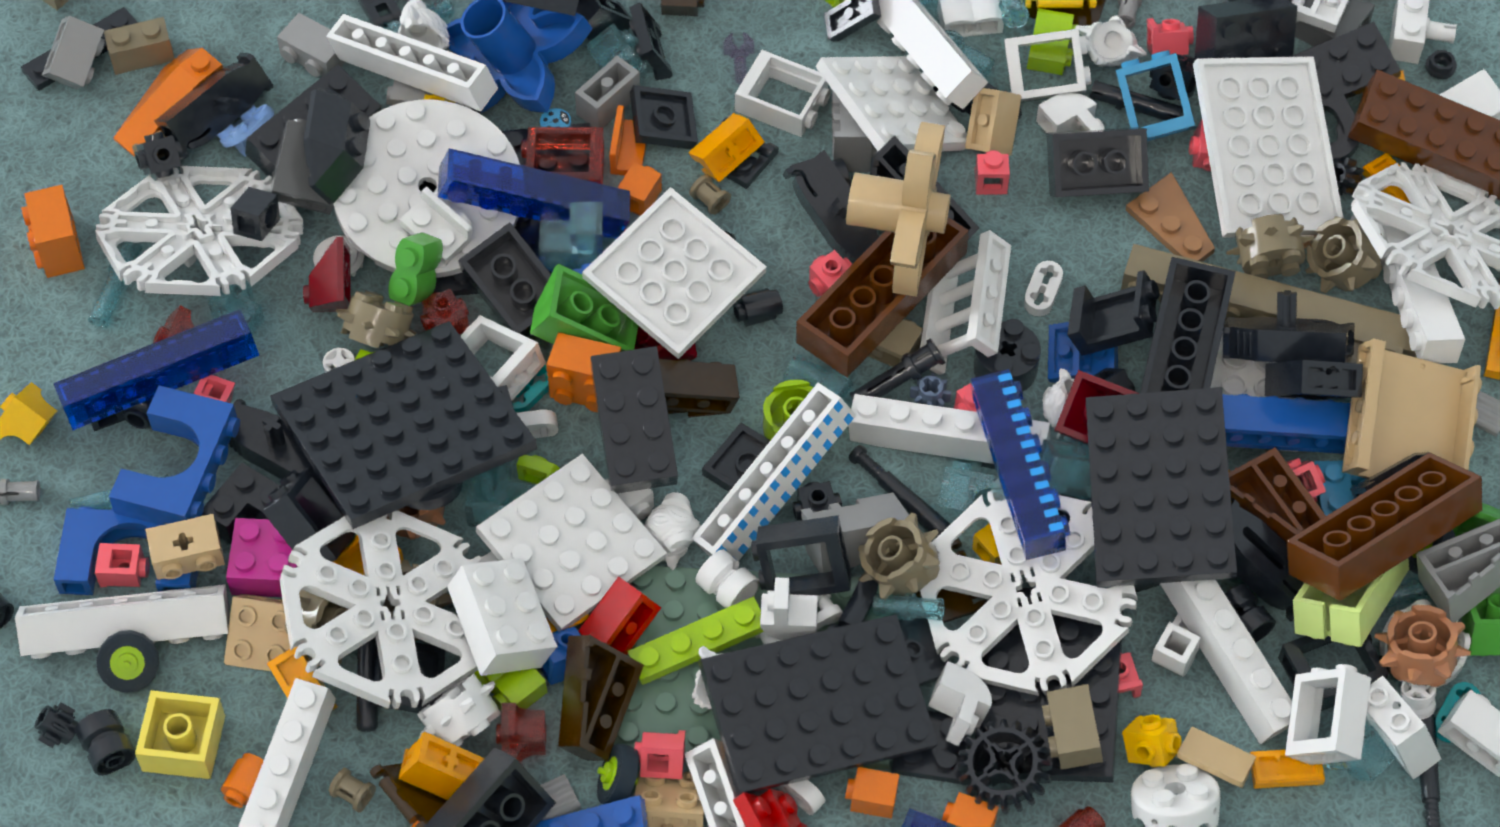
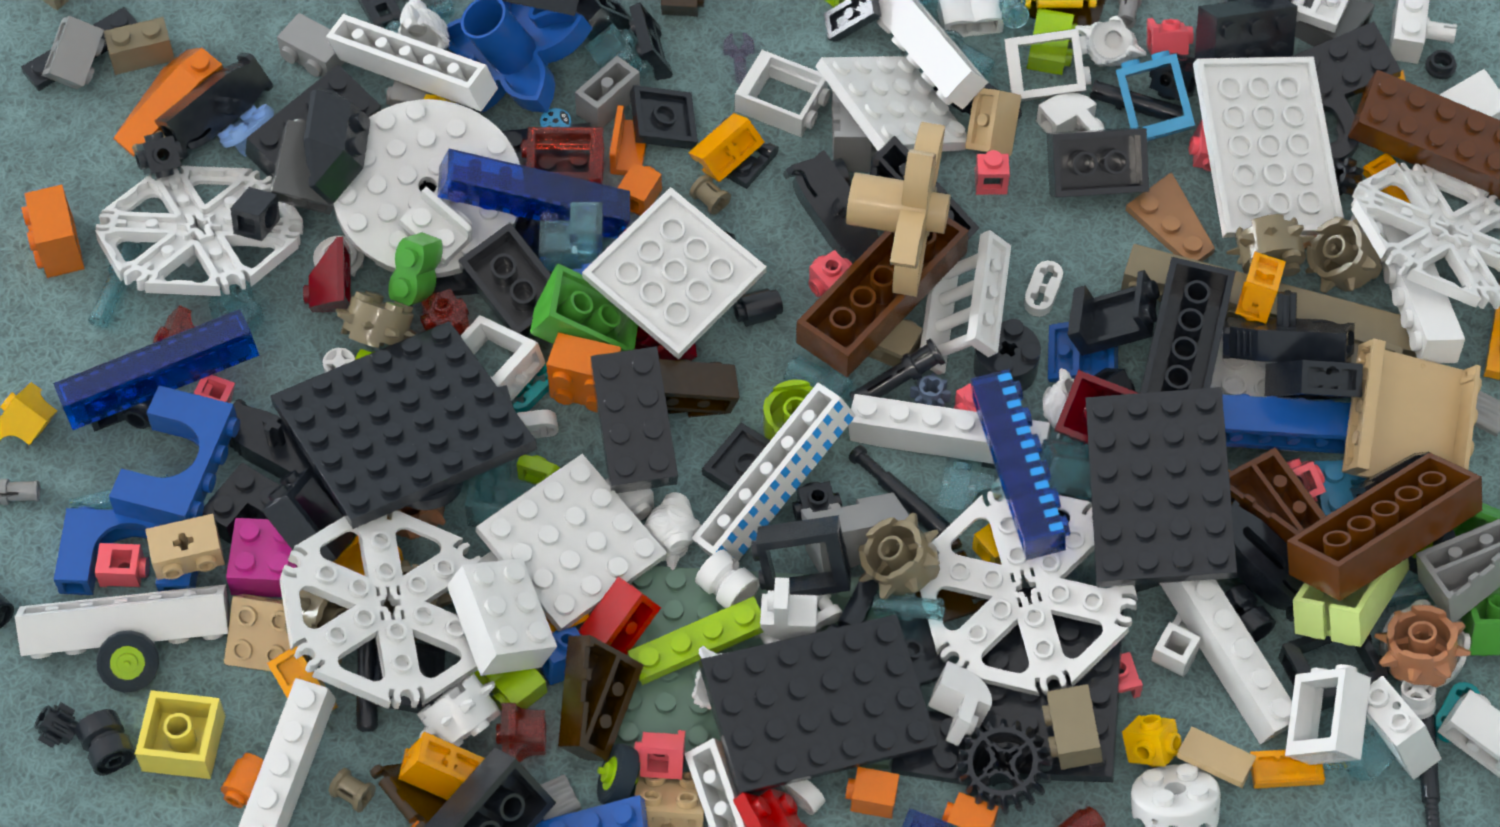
(1260, 288): none -> light orange hinge

